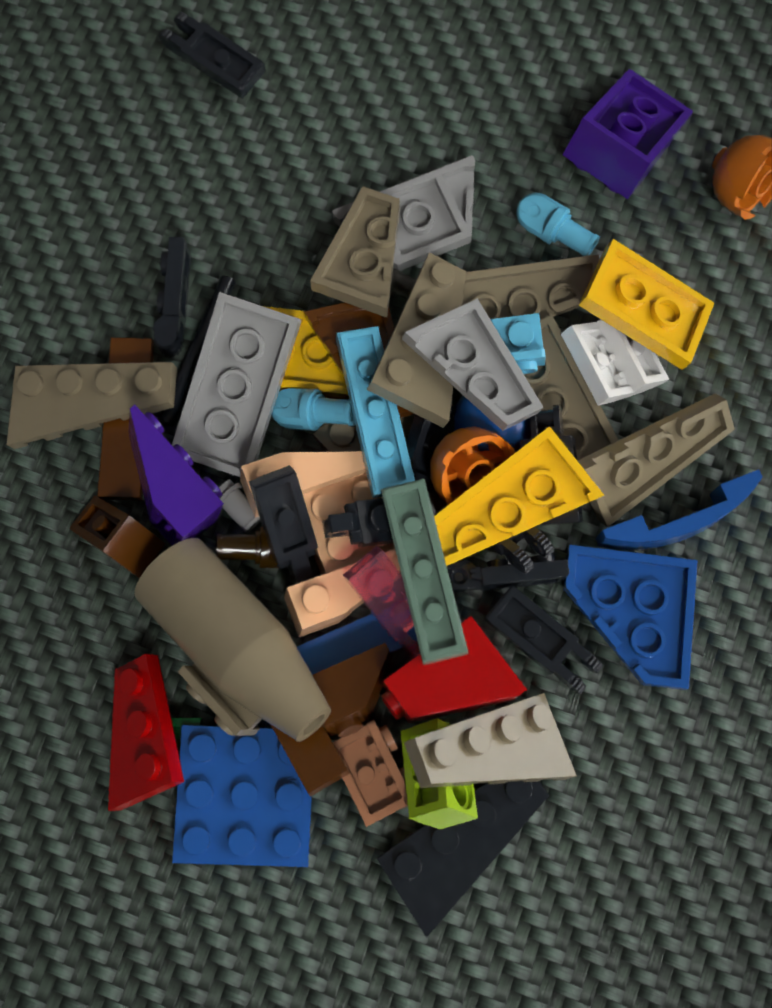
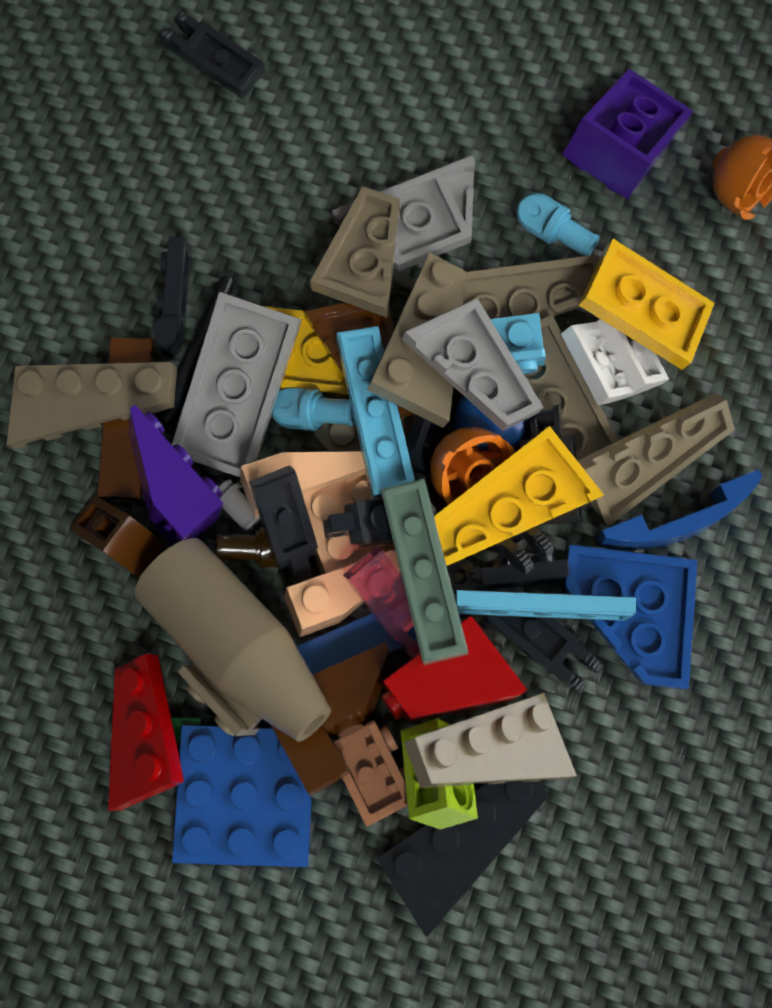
(545, 605): none -> medium azure tile

